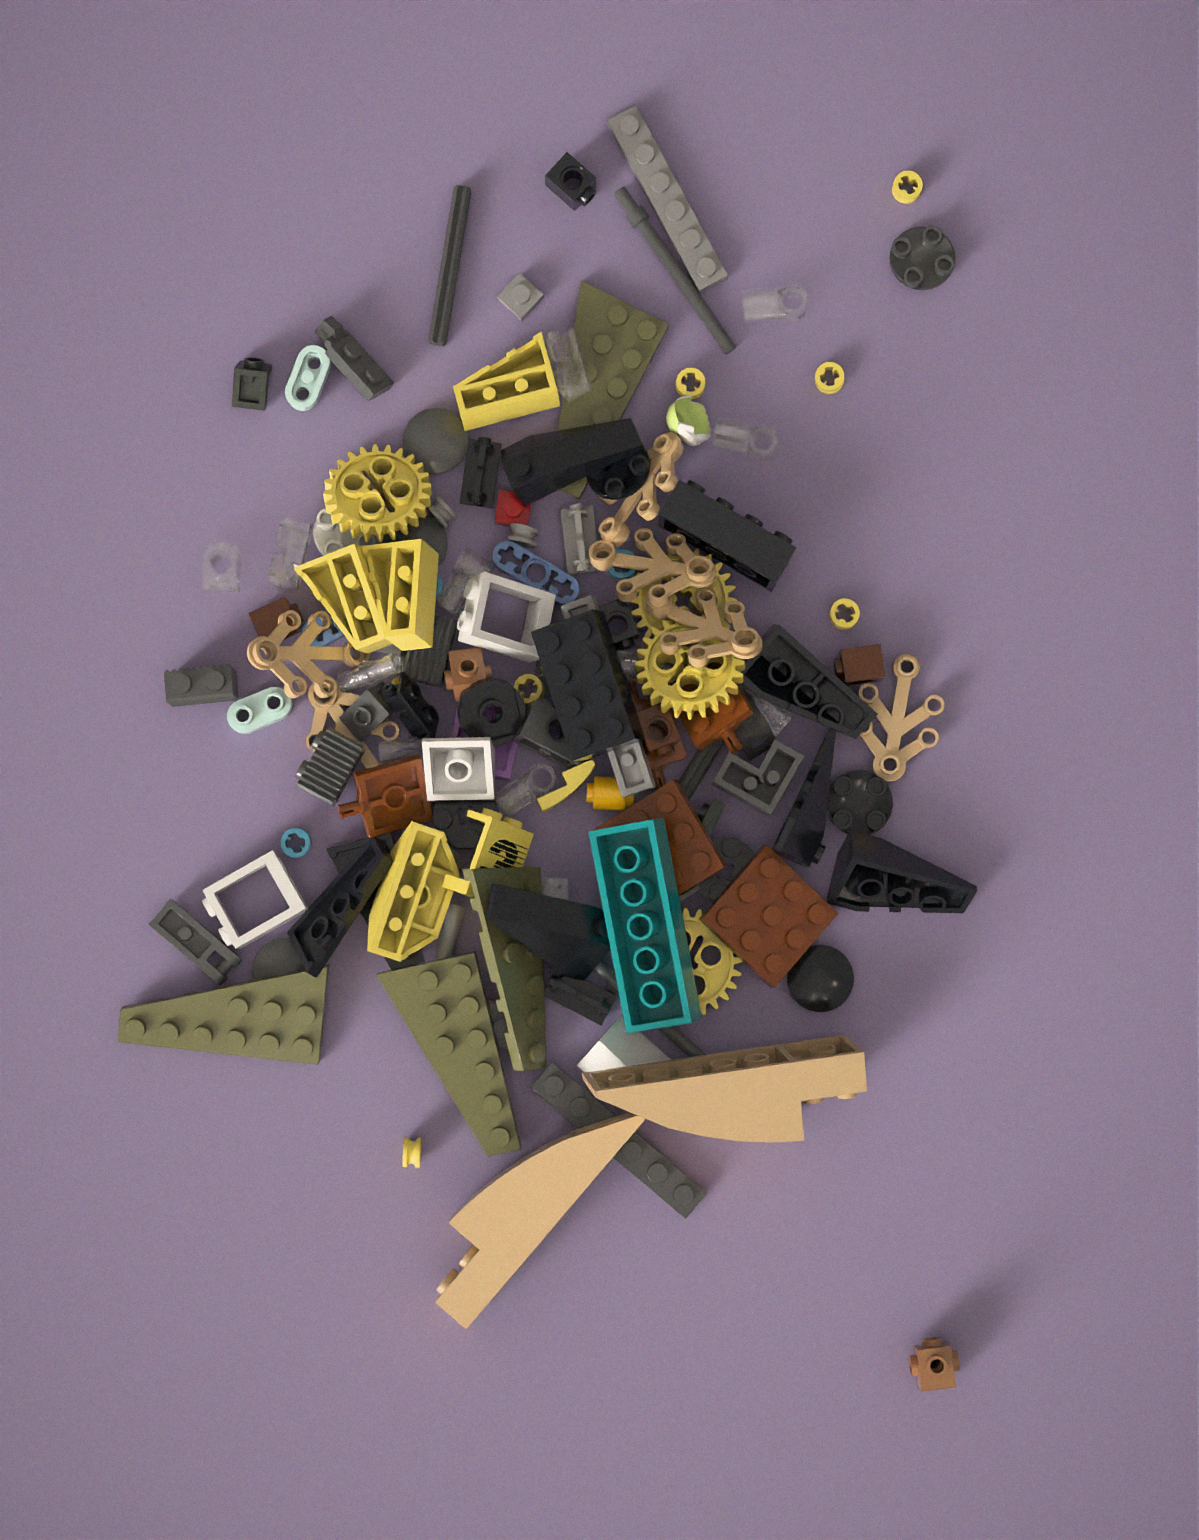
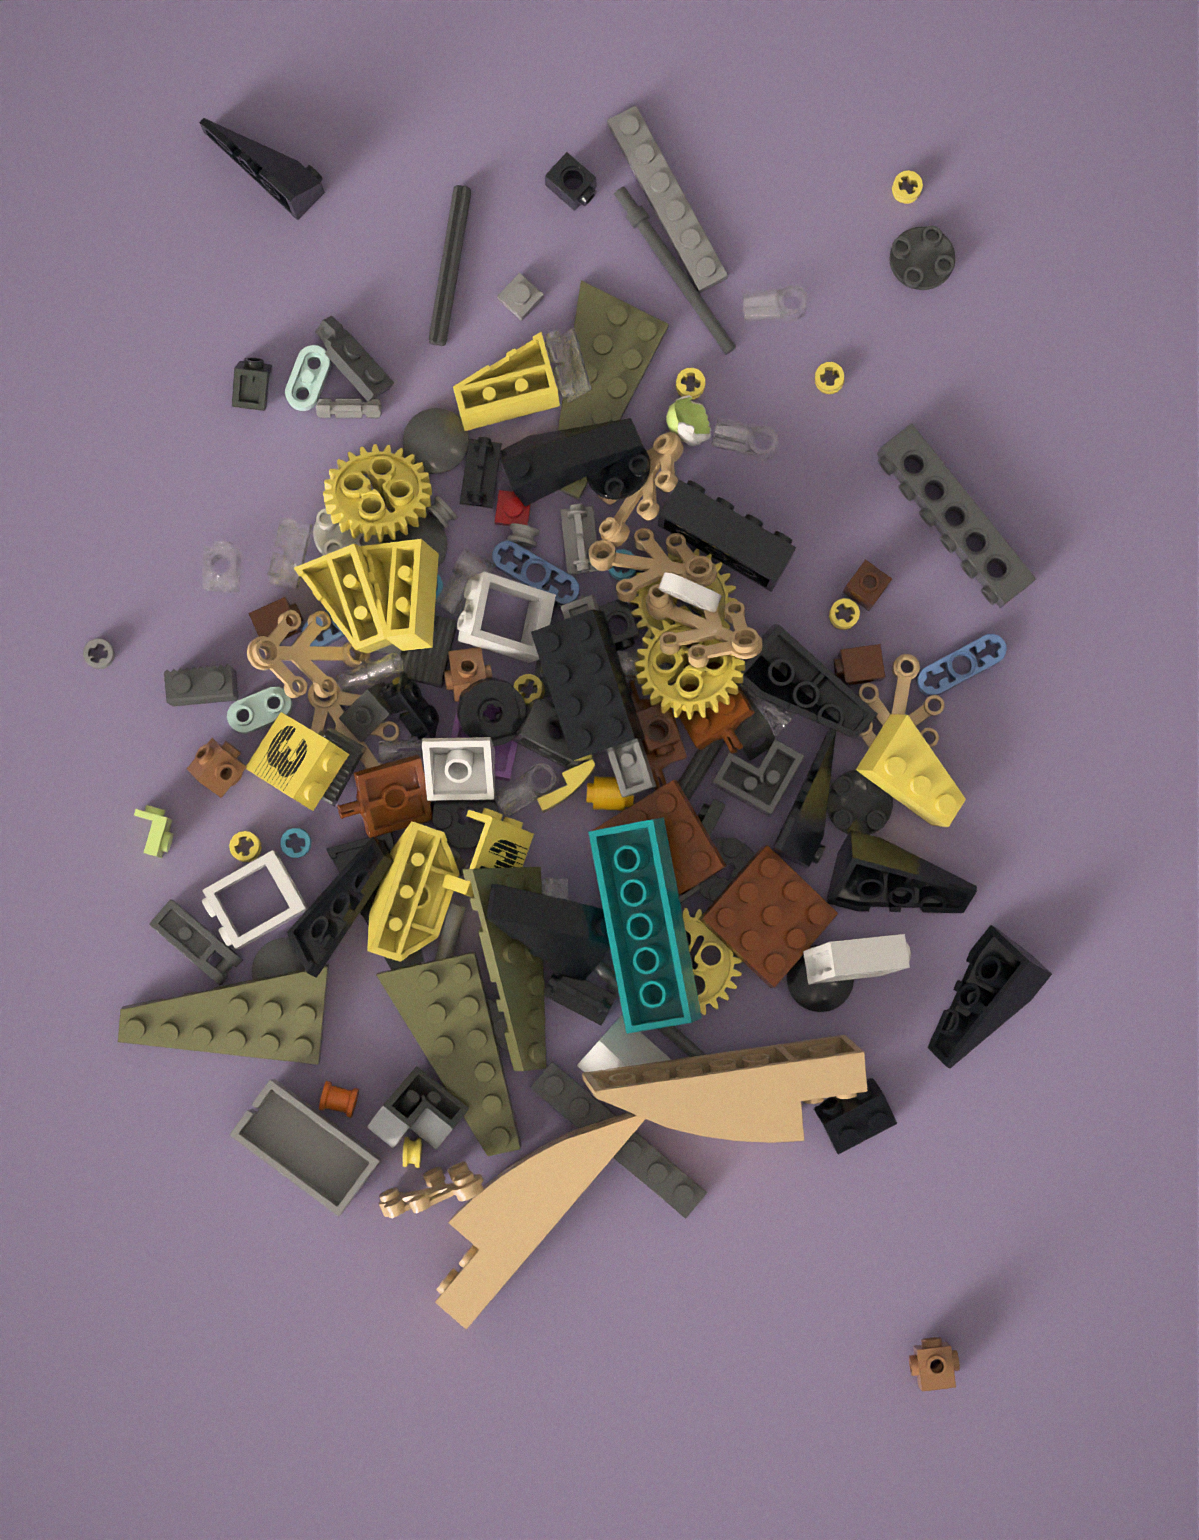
(94, 644): none -> light grey bush
(159, 837): none -> yellowish green bracket
(217, 766): none -> medium nougat brick
(254, 850): none -> light yellow bush
(276, 173): none -> black wedge
(297, 761): none -> light yellow panel
(306, 1147): none -> light grey piece
(338, 1099): none -> orange bush
(348, 408): none -> light grey axle
(418, 1106): none -> dark grey brick
(465, 1187): none -> tan plant
(689, 592): none -> white beam
(855, 1119): none -> black bracket
(857, 958): none -> white window
(867, 585): none -> reddish brown brick
(911, 445): none -> dark grey brick
(911, 772): none -> light yellow wedge
(978, 645): none -> medium blue beam
(993, 989): none -> black wedge

